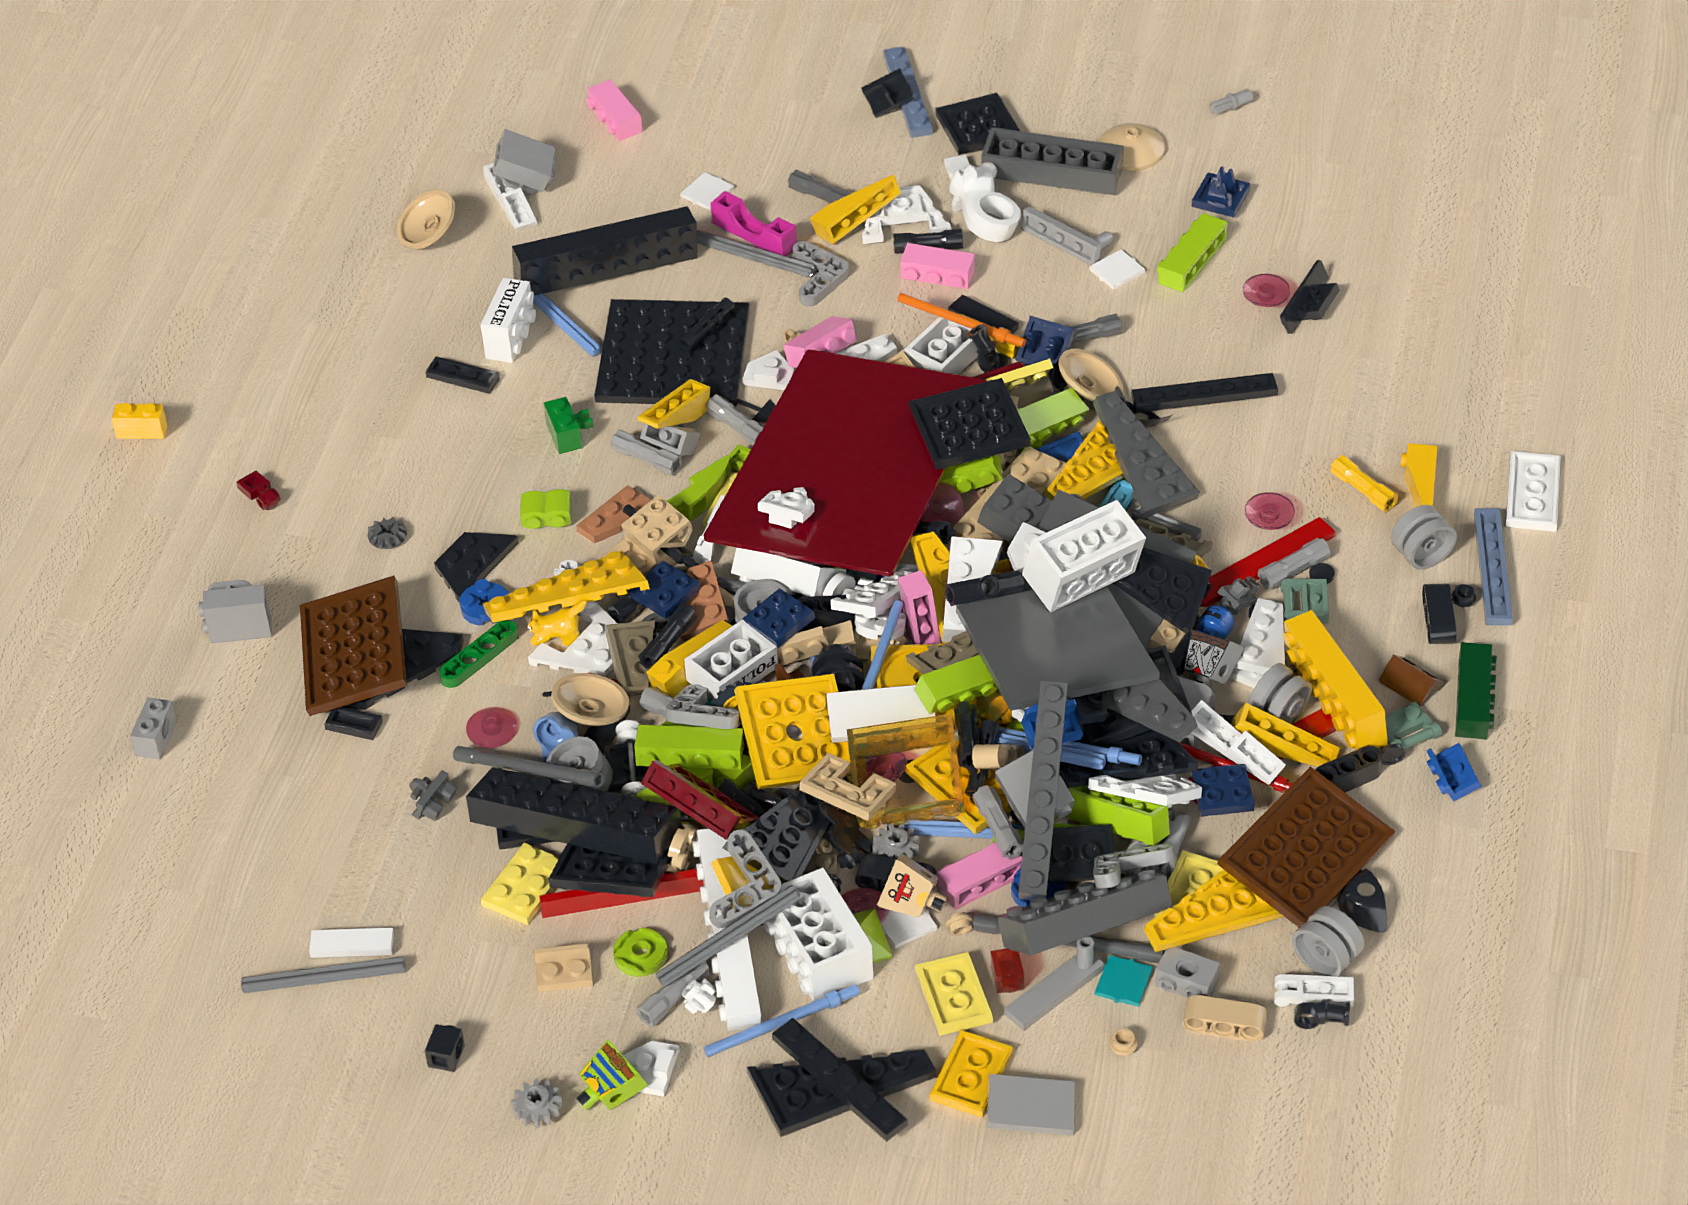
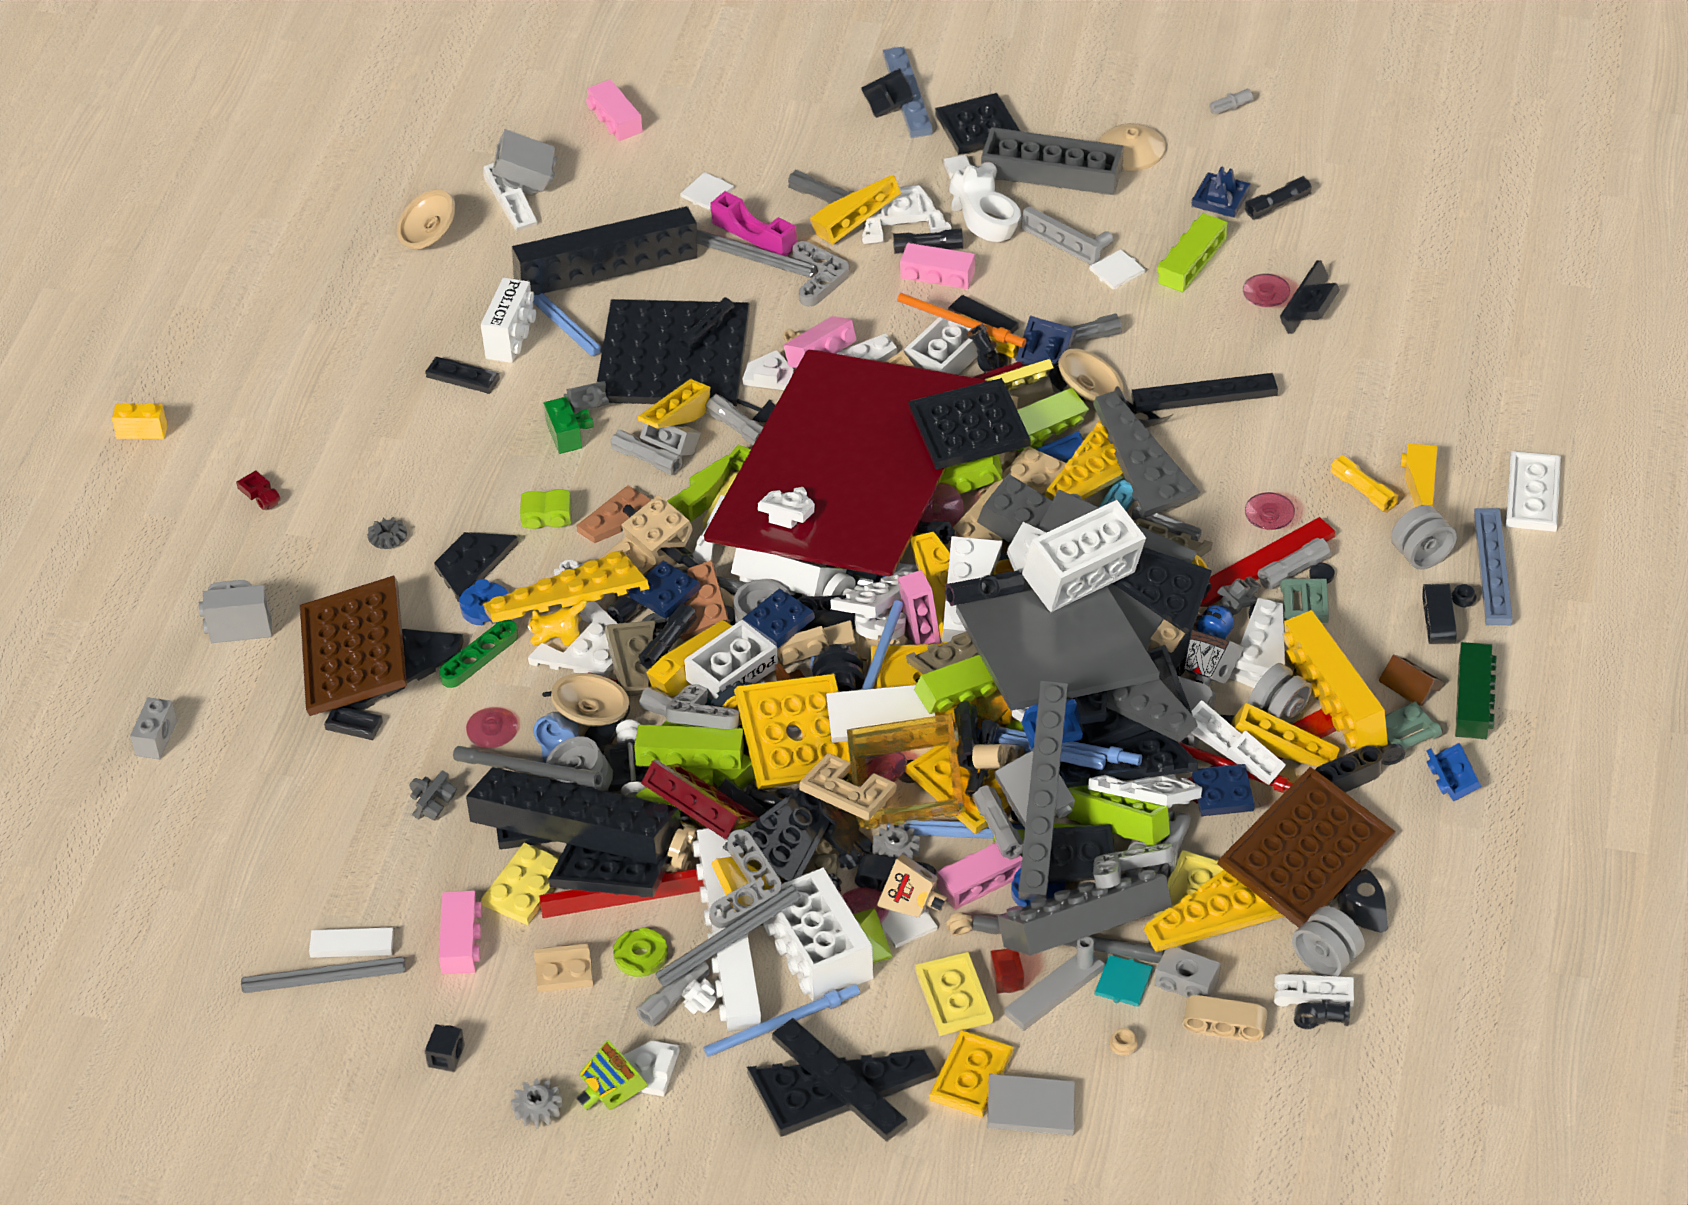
(459, 932): none -> bright pink brick
(587, 396): none -> dark grey hips
(1291, 191): none -> black axle

